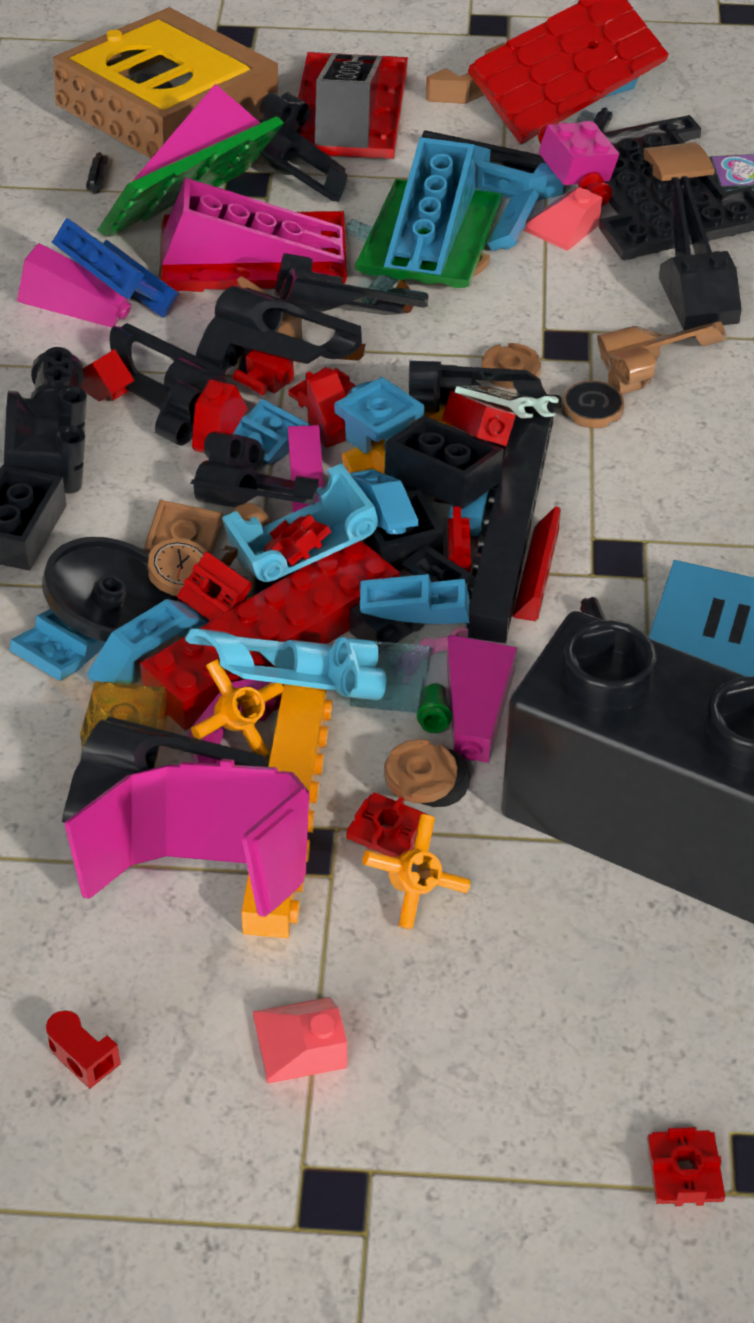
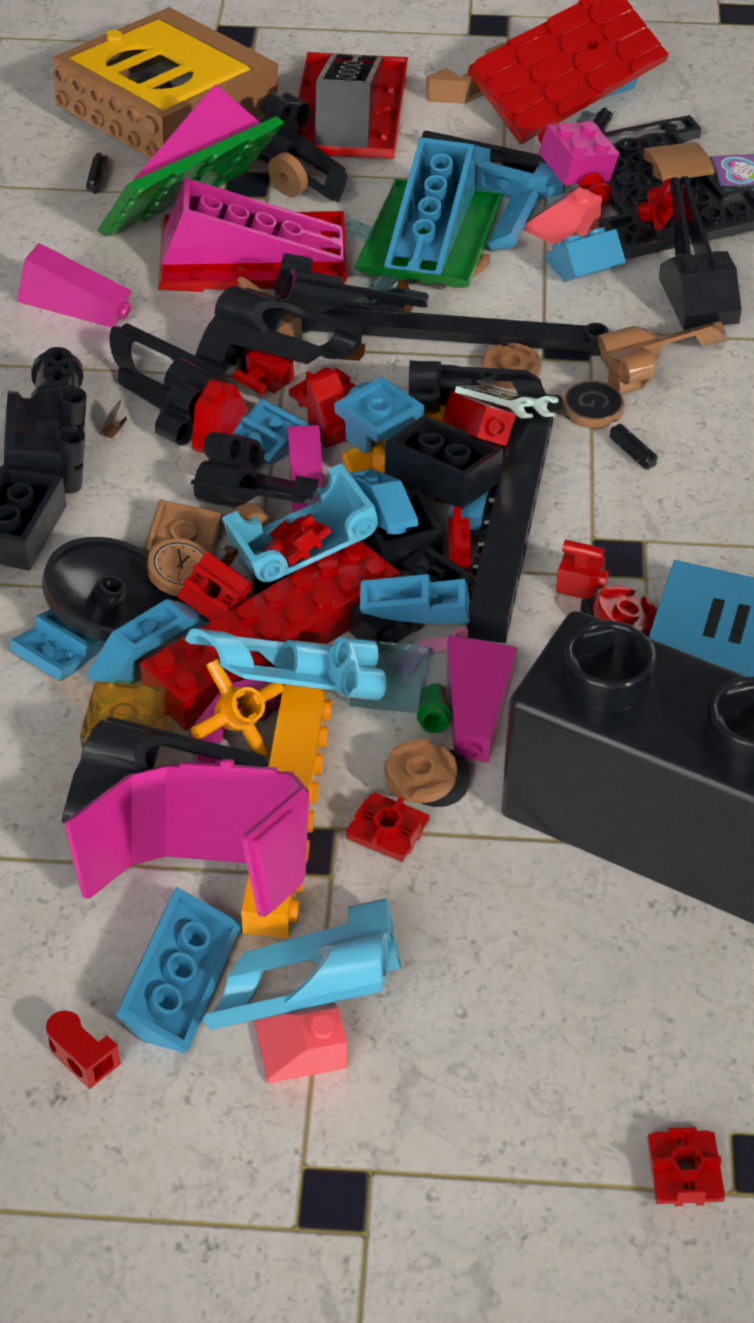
(106, 377): red slope -> none
(108, 428): none -> reddish brown piece
(115, 267): blue fence -> none
(178, 972): none -> dark azure slope
(287, 174): none -> medium nougat piece
(348, 960): none -> medium azure panel
(419, 882): light orange bar -> none
(468, 329): none -> black piece
(537, 567): red slope -> none
(581, 570): none -> red brick
(586, 254): none -> dark azure slope
(621, 605): none -> red tile
(633, 446): none -> black axle
(658, 207): none -> red hips

